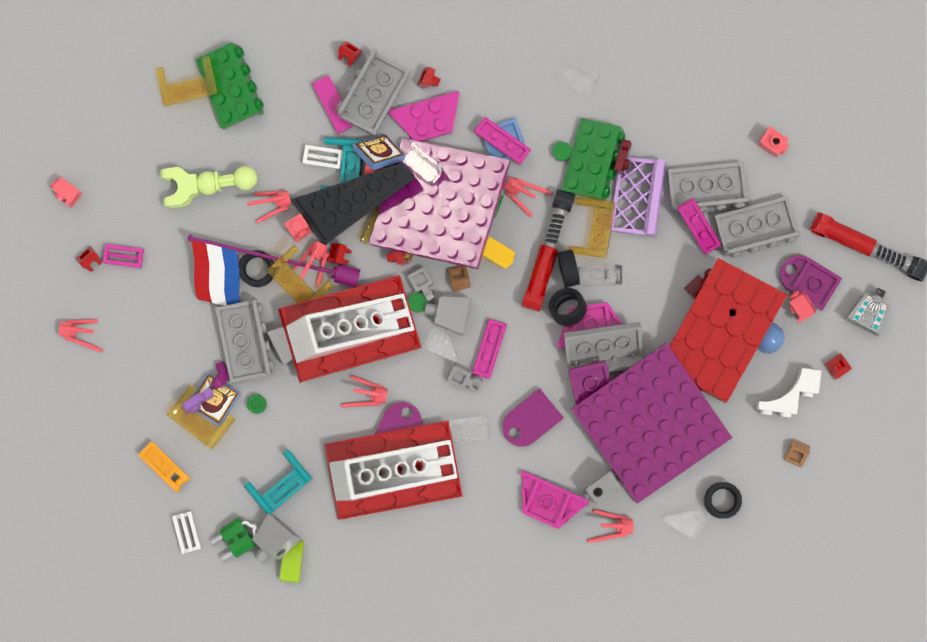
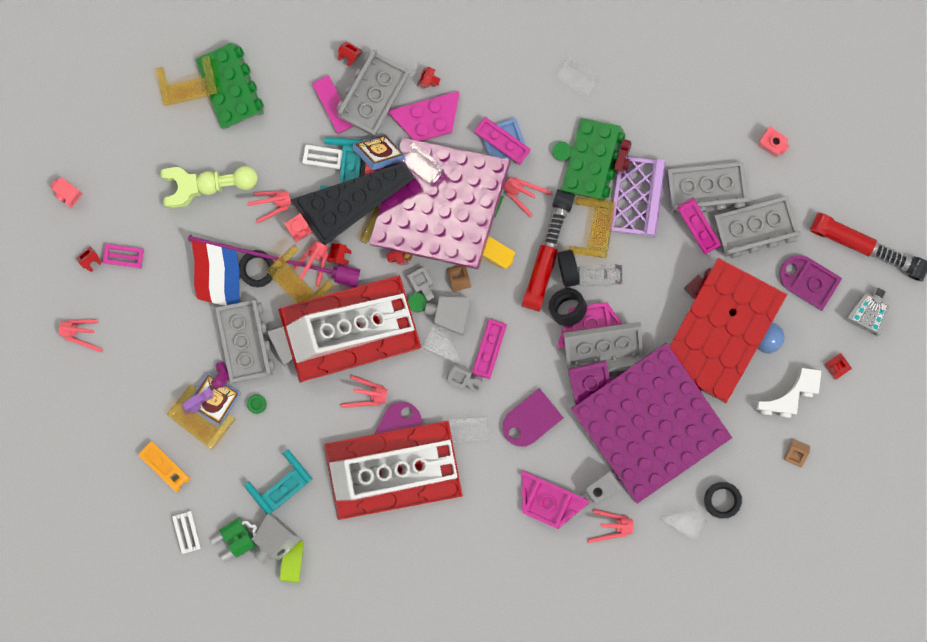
(801, 305): coral brick -> none

